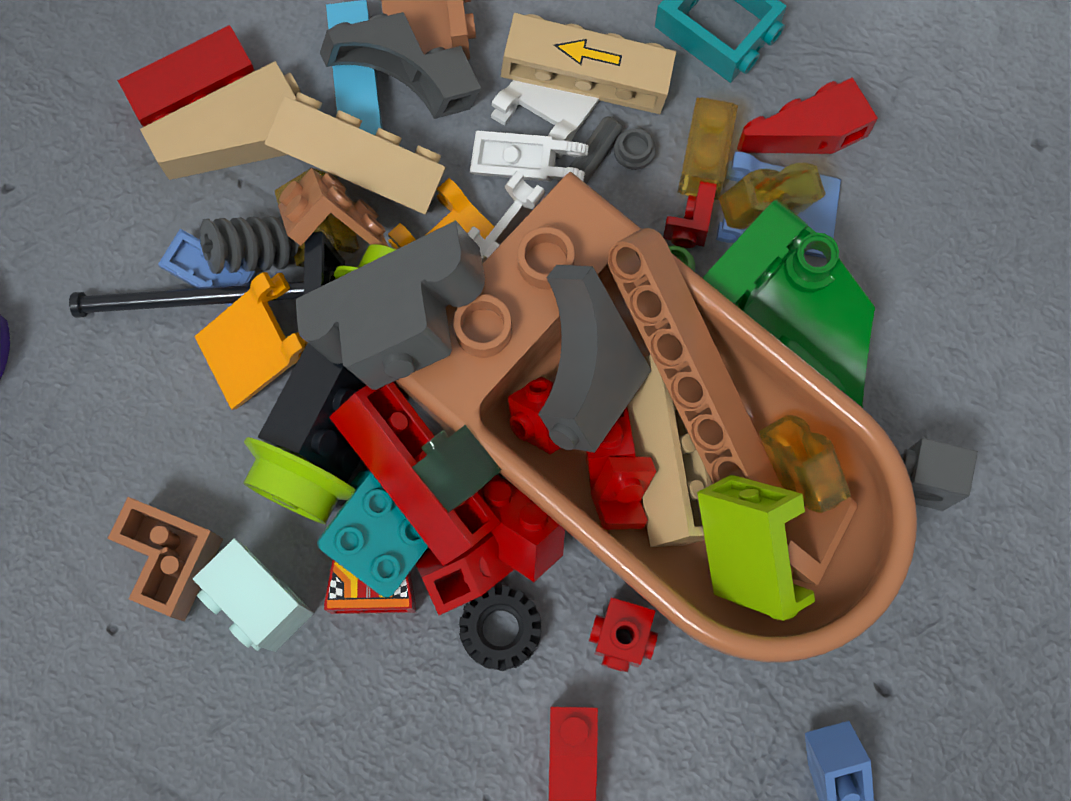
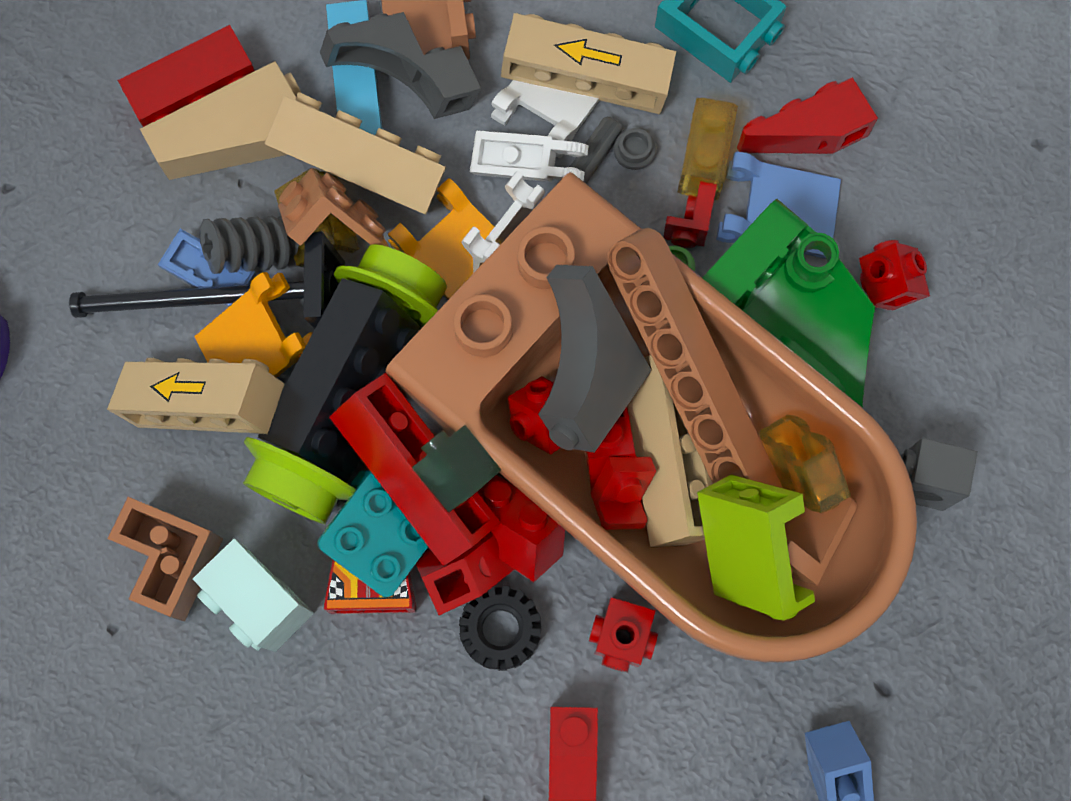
(197, 395): none -> tan brick
(393, 310): dark grey brick -> none
(795, 186): clear yellow brick -> none
(894, 275): none -> red brick

